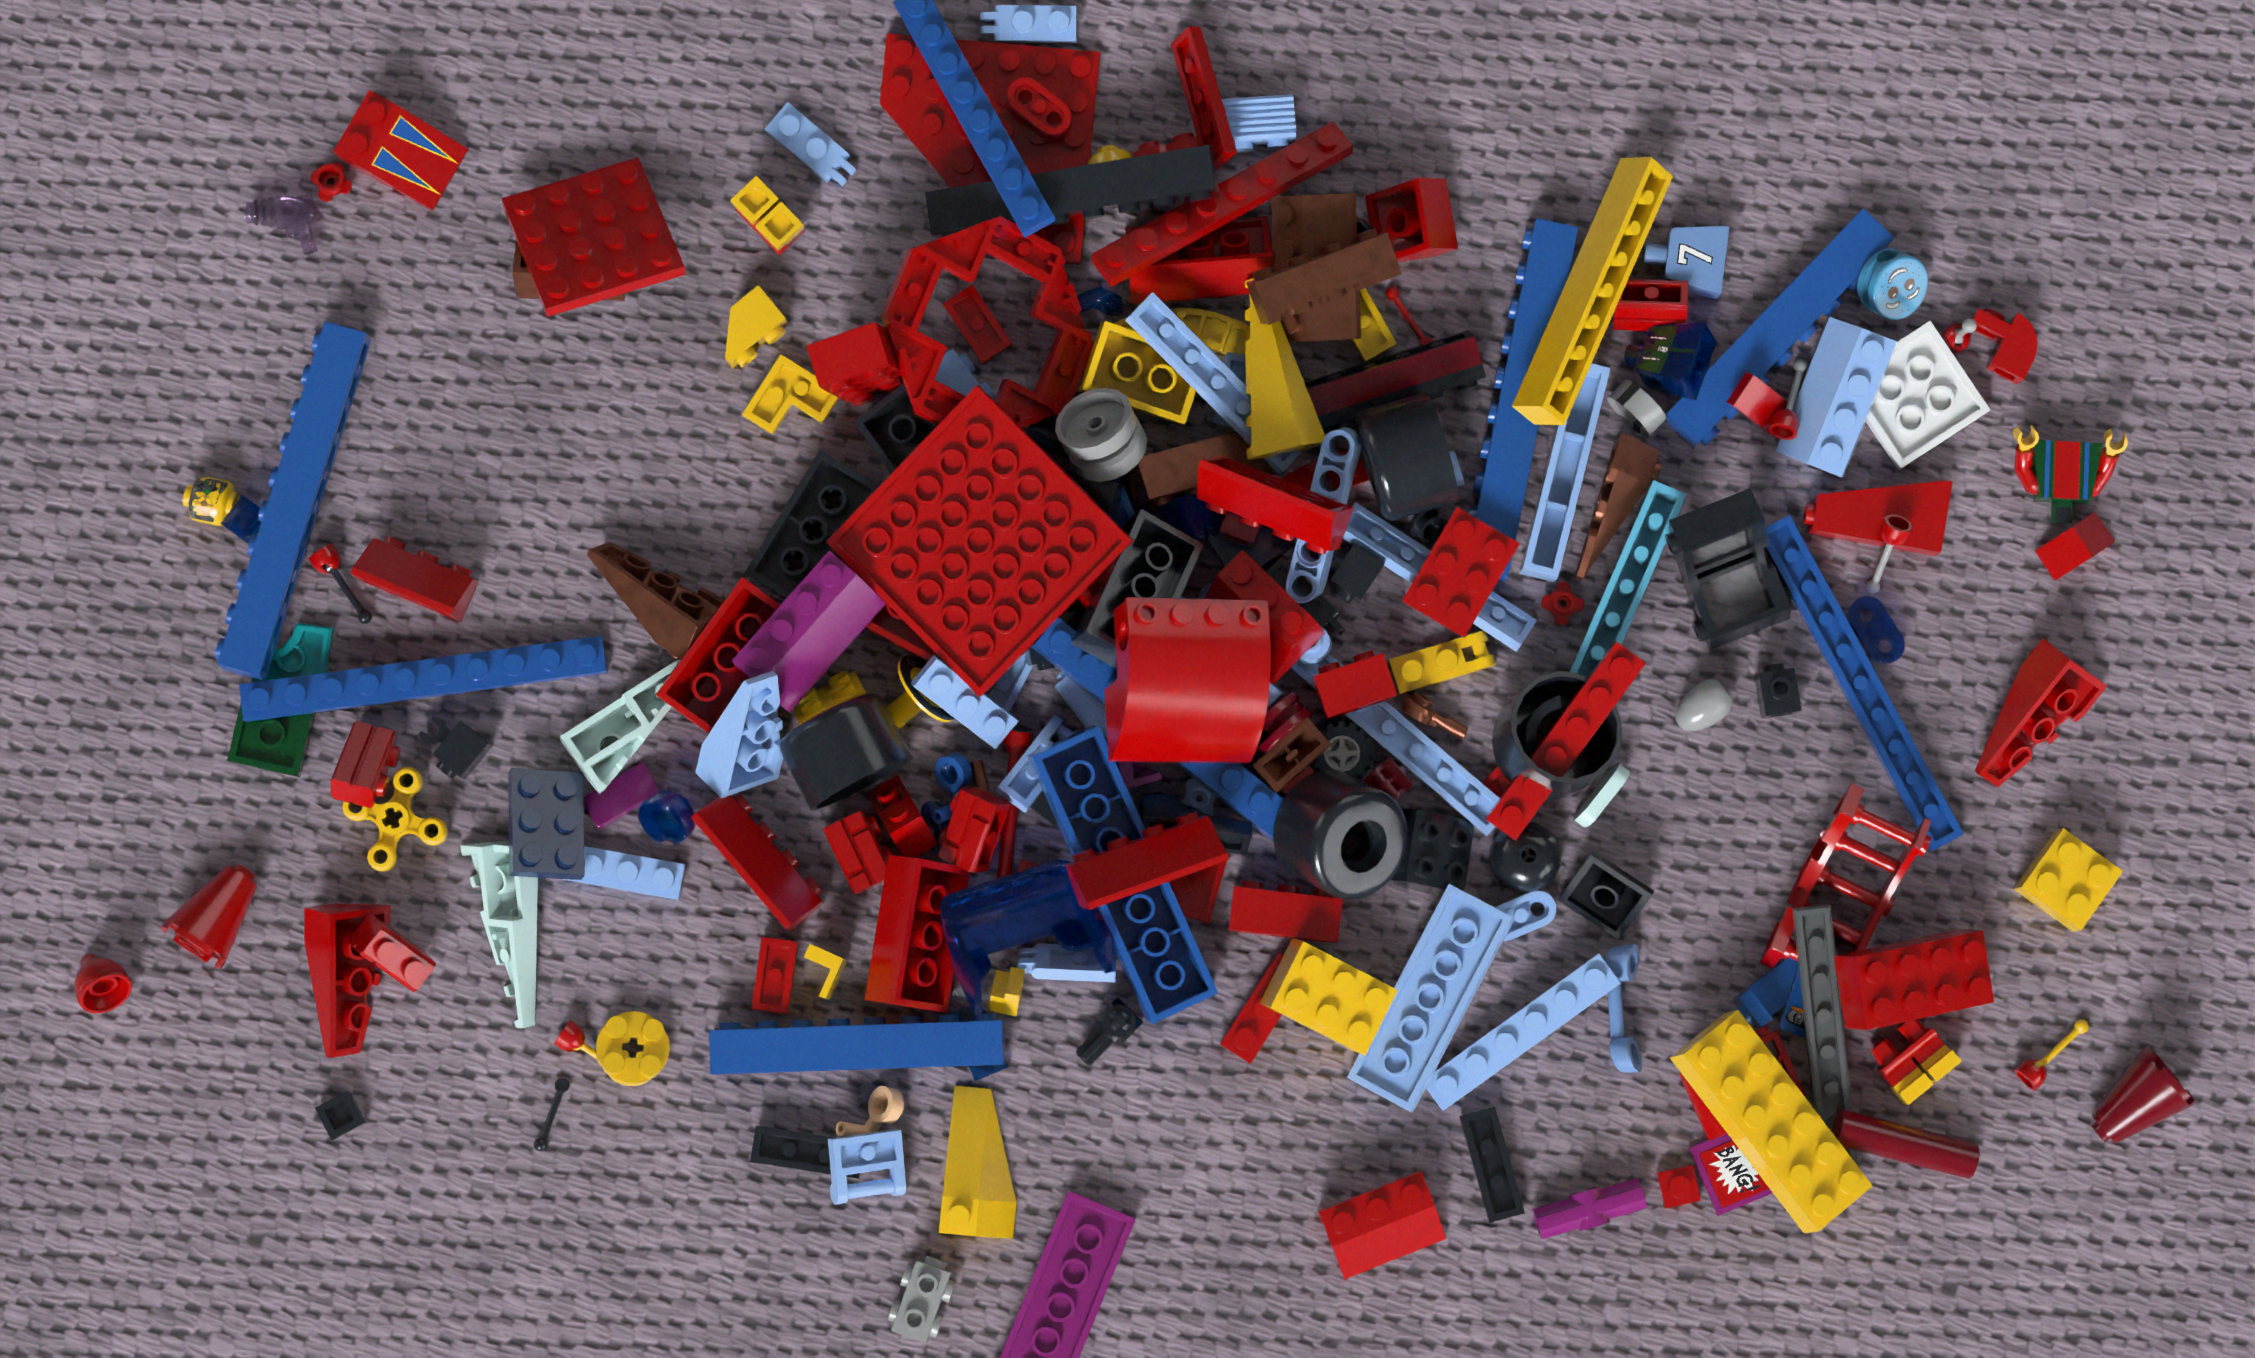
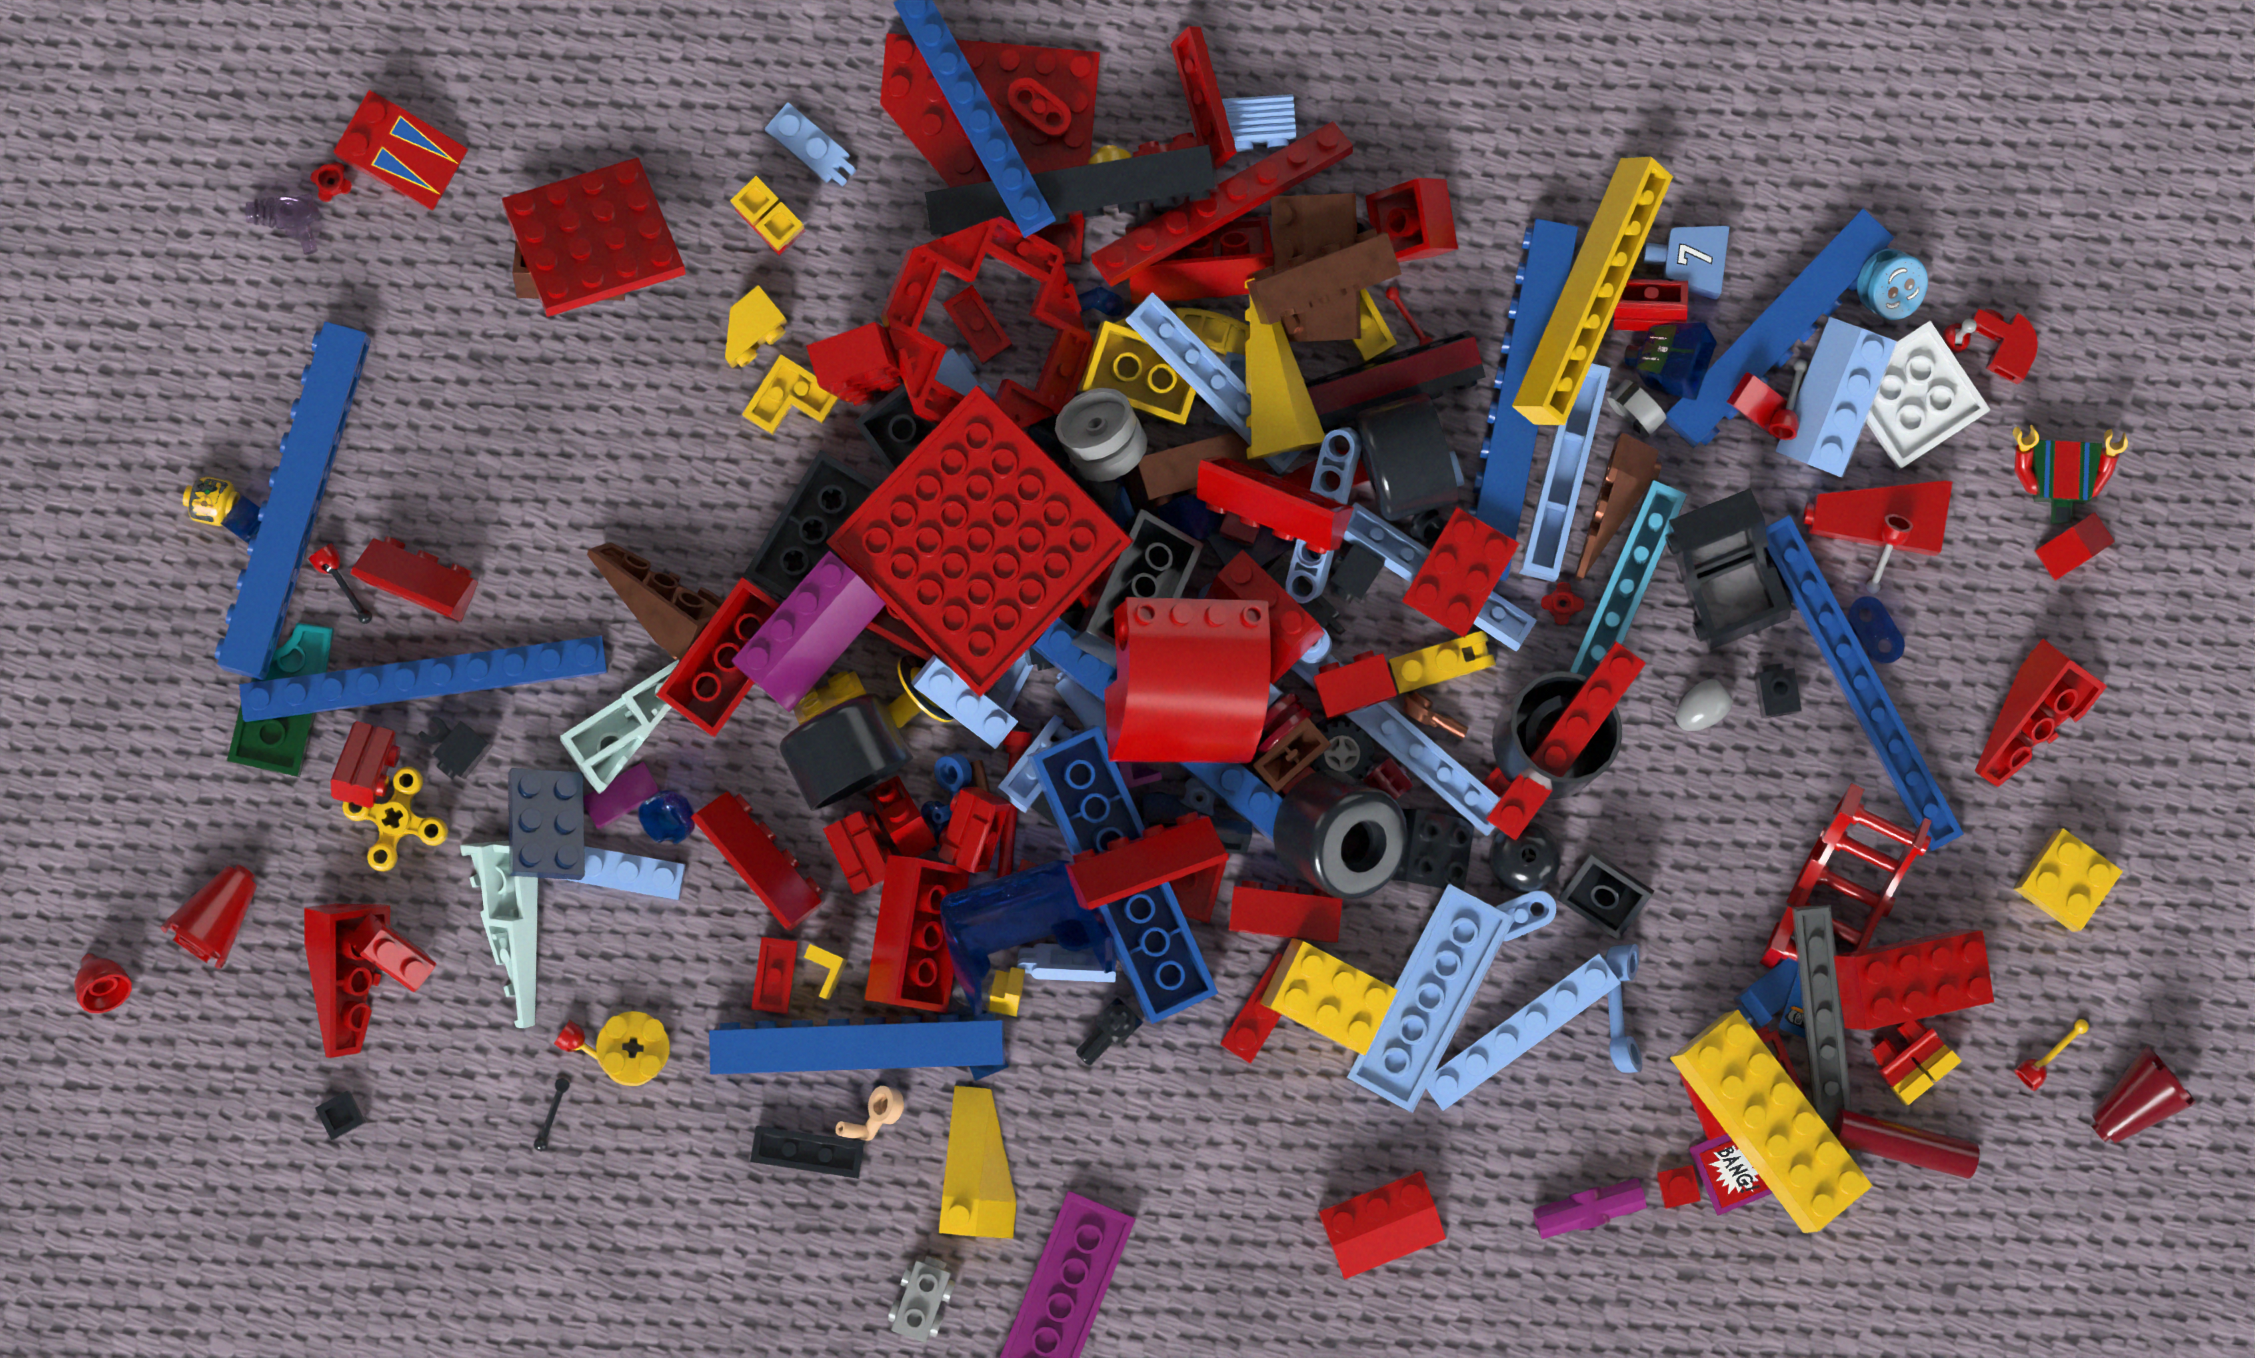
(745, 739): light blue wedge -> none
(866, 1154): light blue plate -> none
(1031, 24): light blue hinge -> none
(1491, 1164): black plate -> none
(1602, 795): light aqua tile -> none

